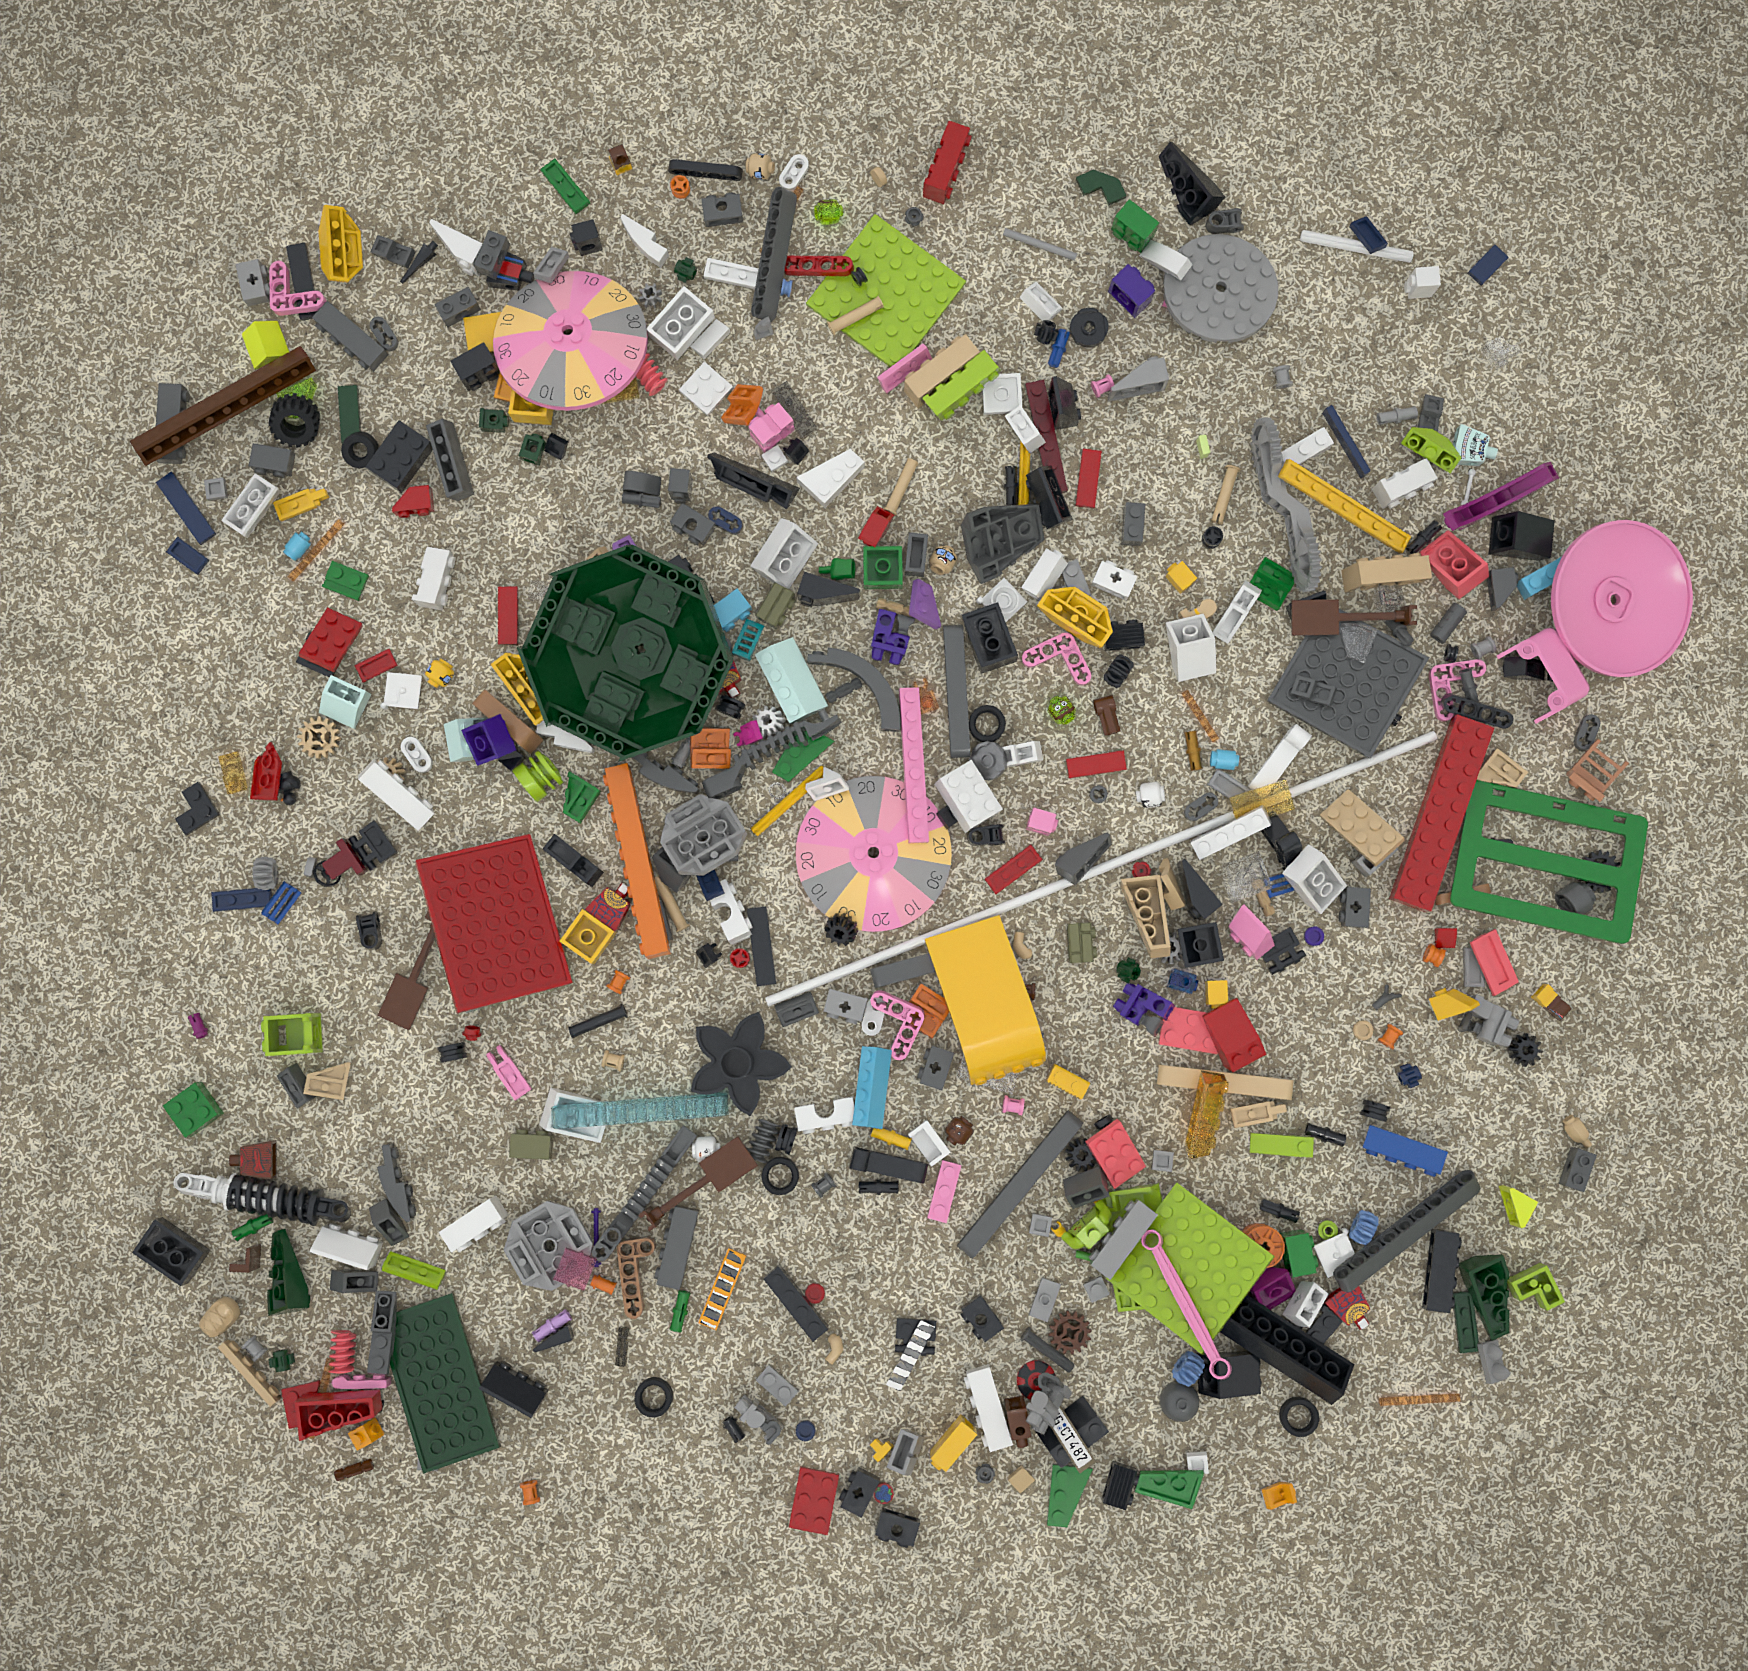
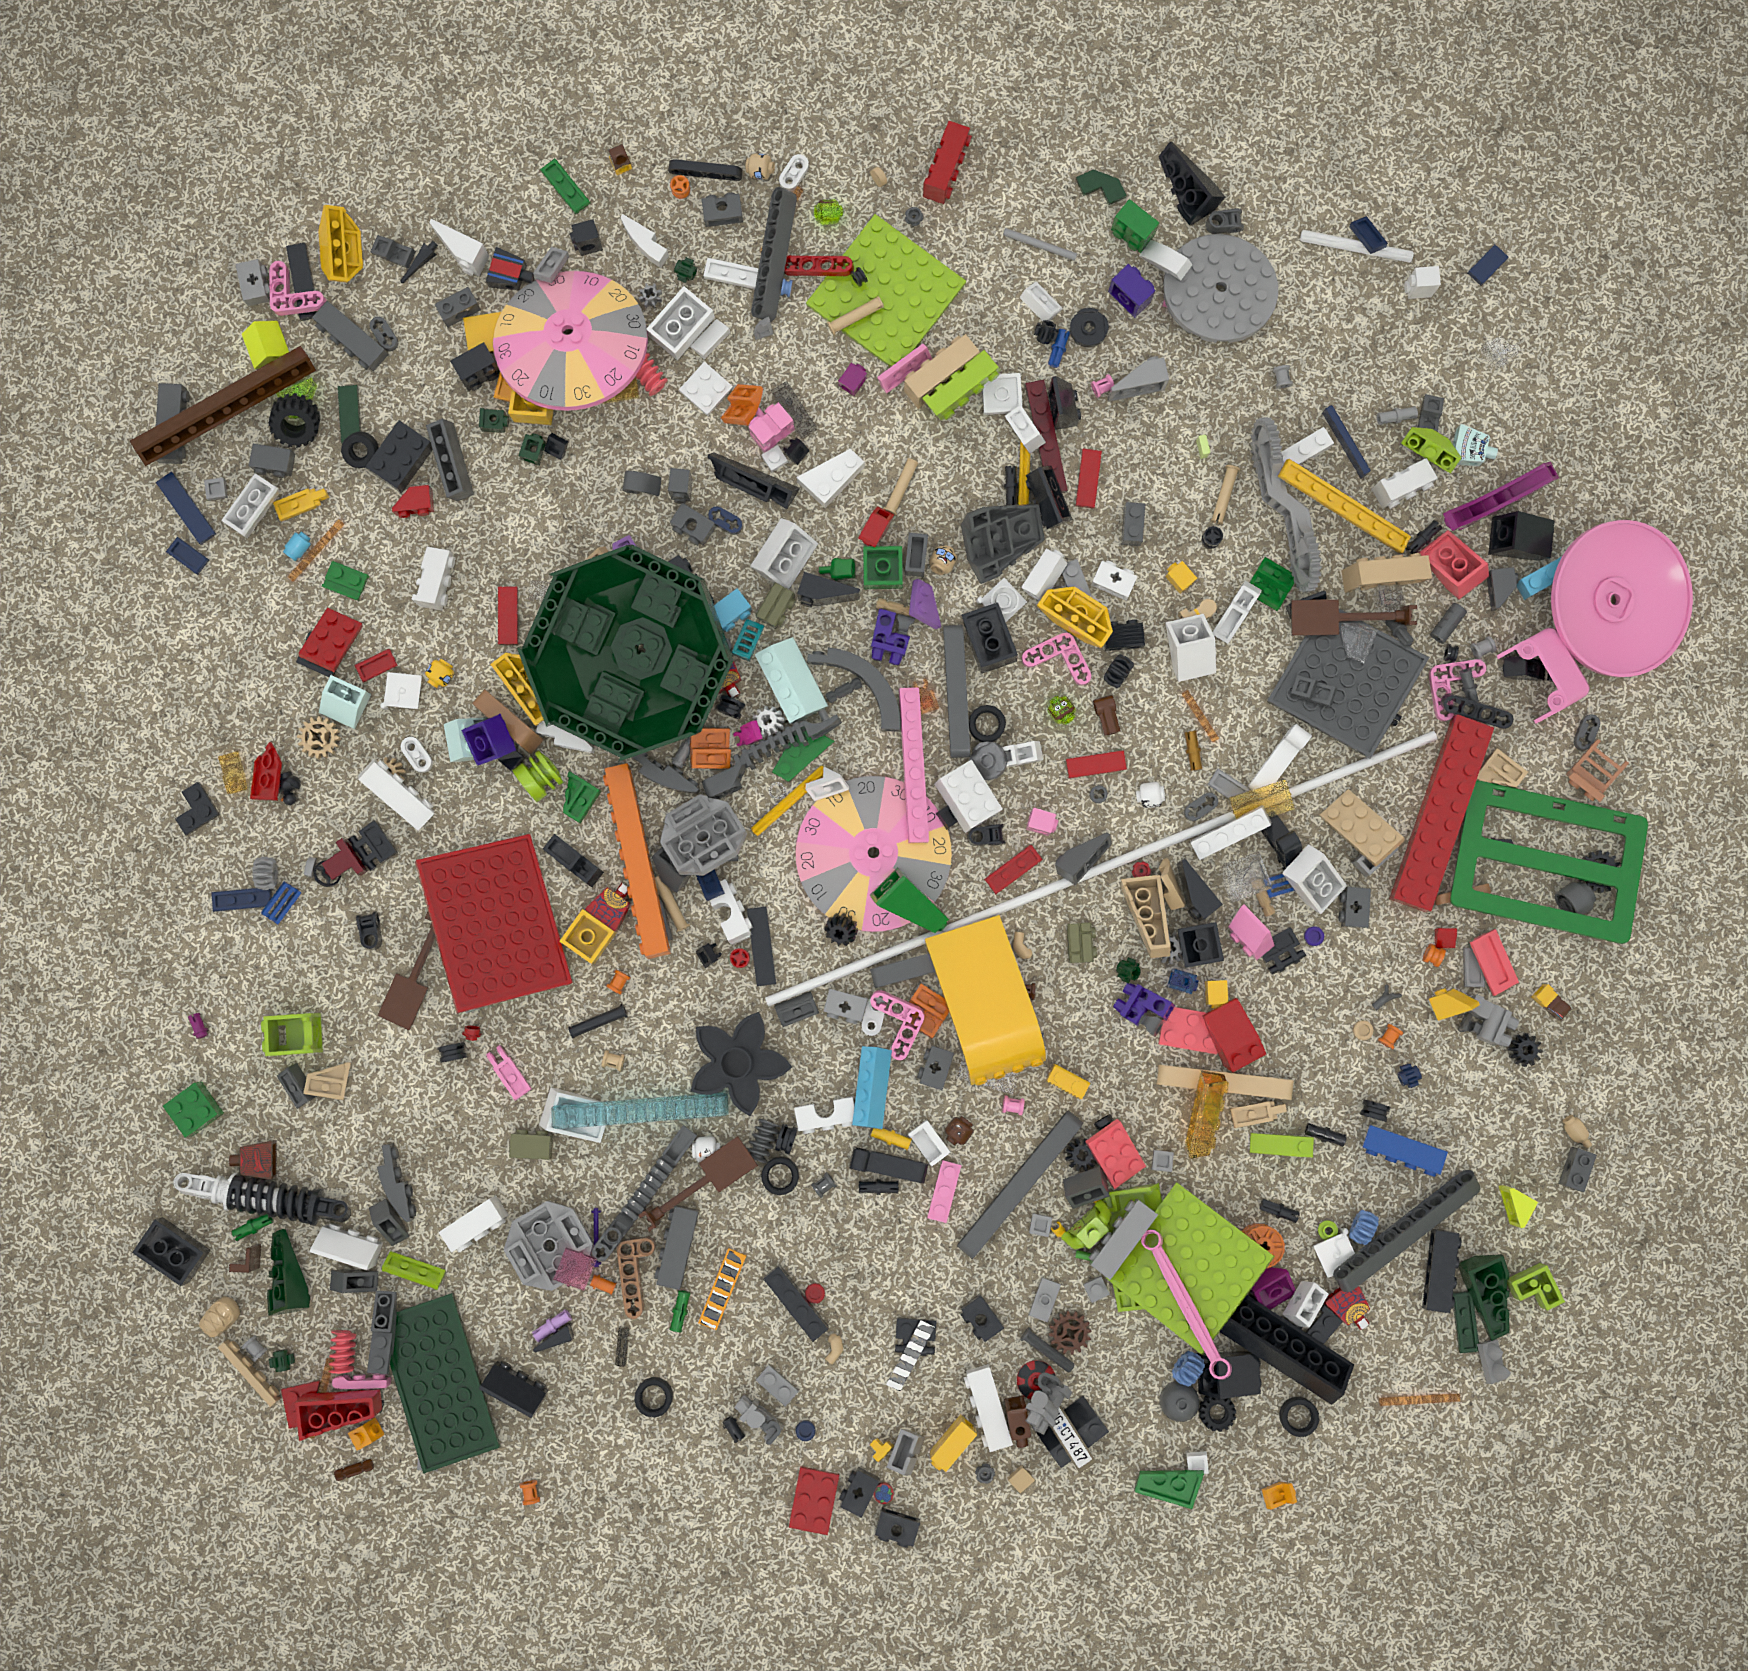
(492, 254): dark grey brick -> none
(641, 499): dark grey axle -> none
(853, 378): none -> magenta brick
(906, 900): none -> green slope
(1065, 1493): green wing -> none
(1120, 1485): black brick -> none
(1224, 759): medium azure brick -> none
(1225, 1421): none -> black tyre
(1298, 1253): green brick -> none
(1471, 473): white hinge -> none

